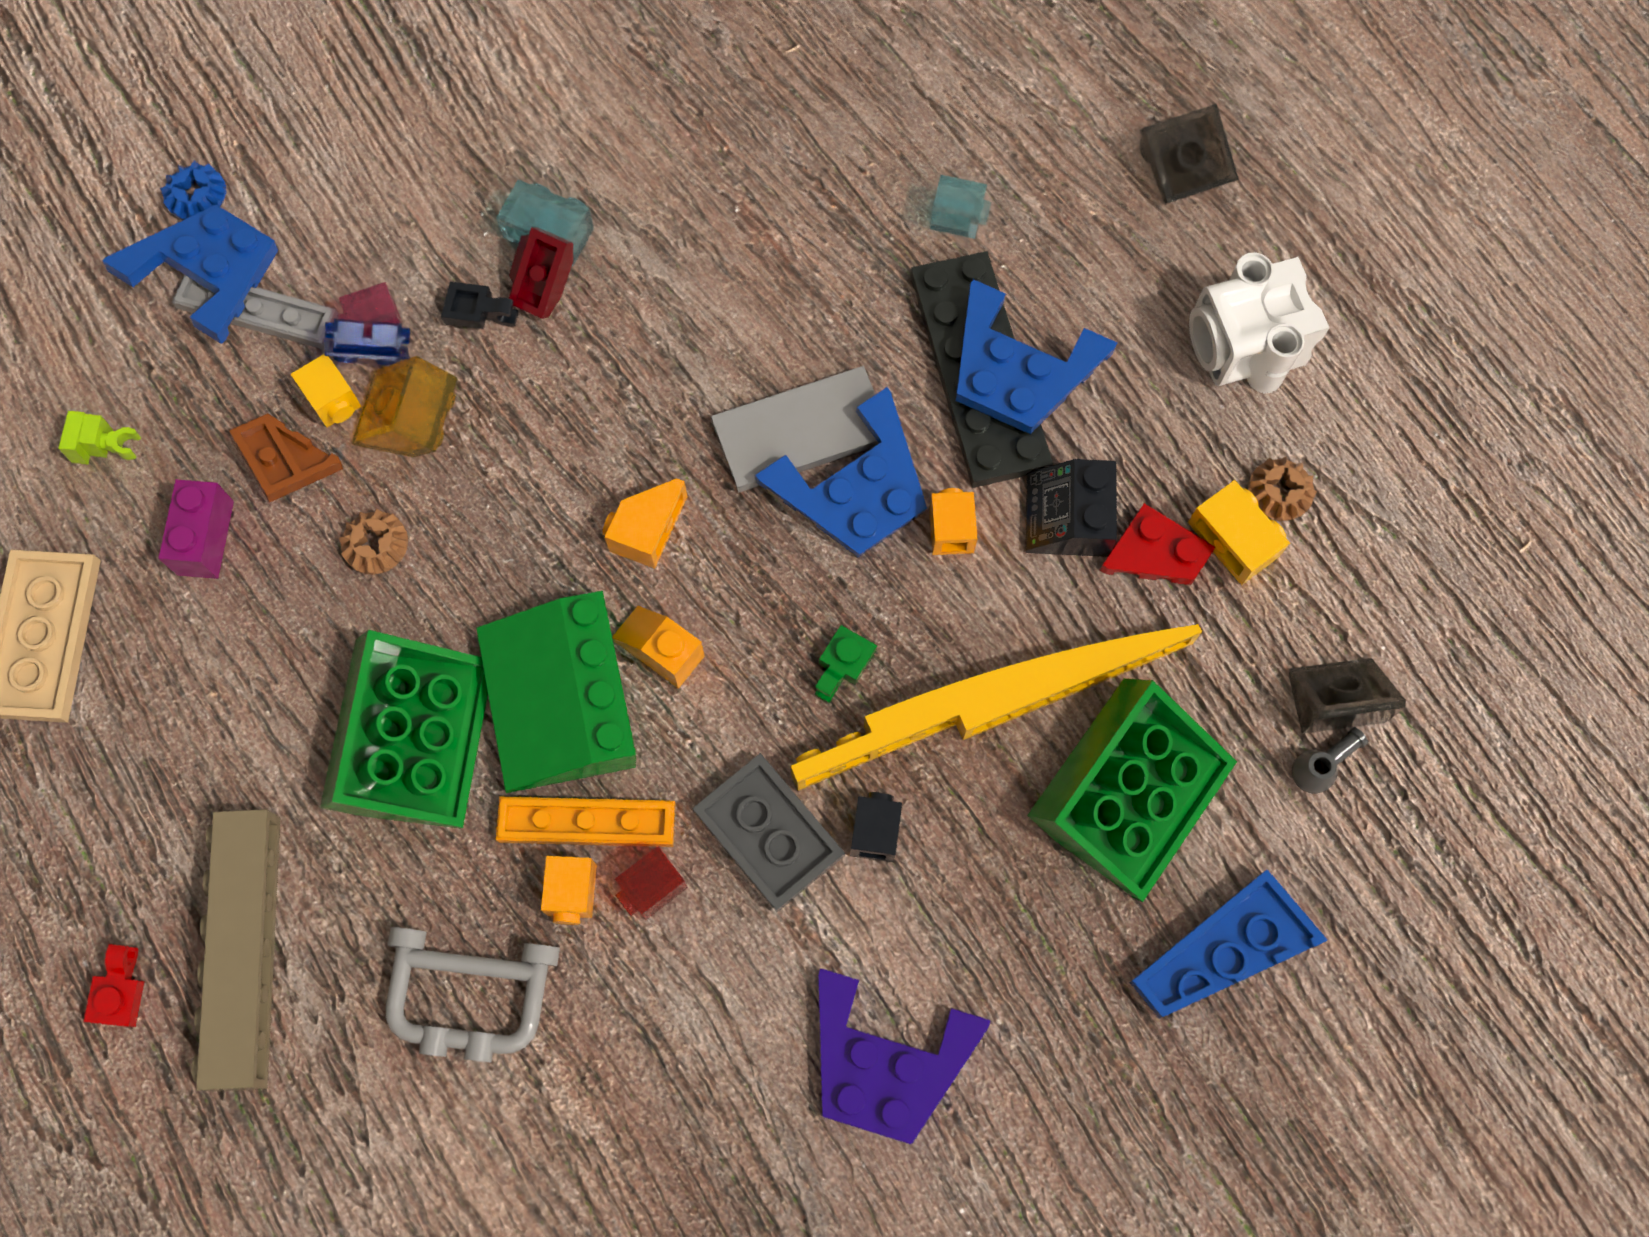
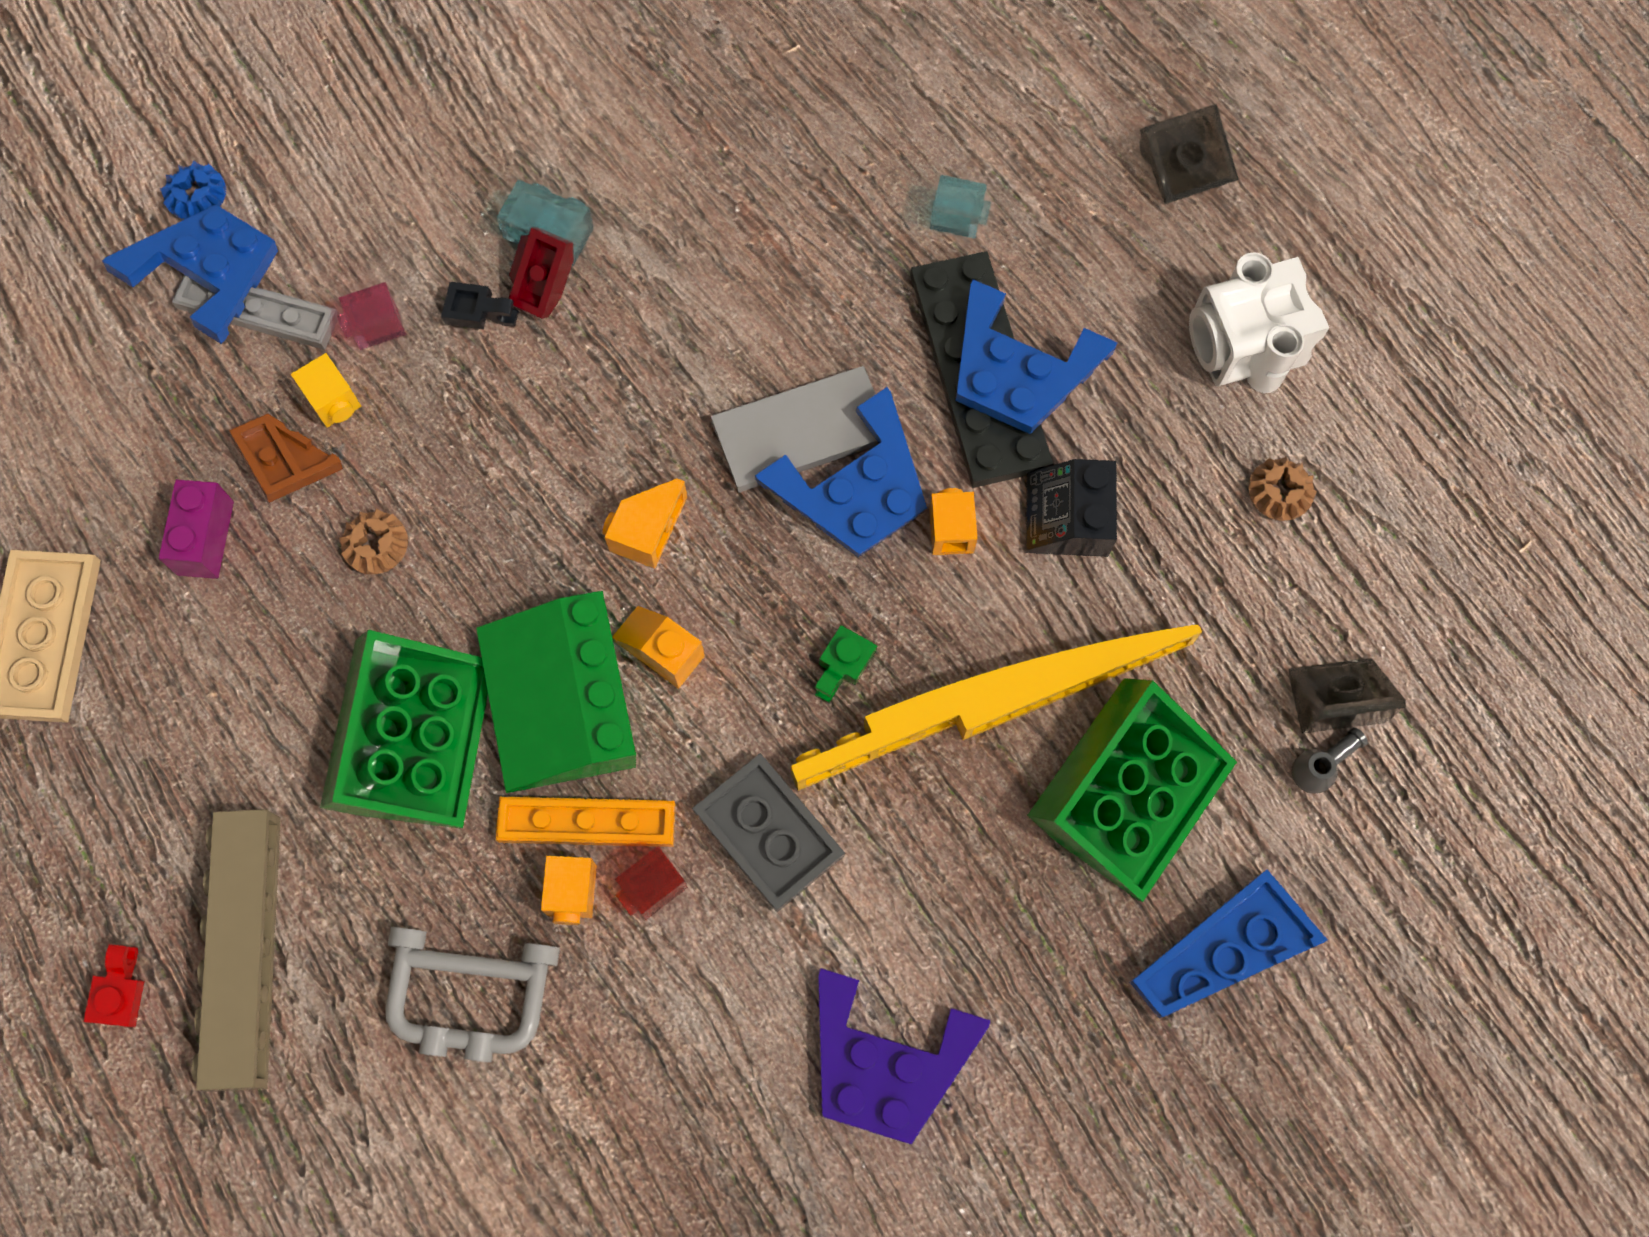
(92, 436): lime piece -> none
(350, 344): clear blue hinge -> none
(406, 408): clear yellow slope -> none
(876, 827): black brick -> none
(1158, 550): red wing -> none
(1240, 531): yellow brick -> none

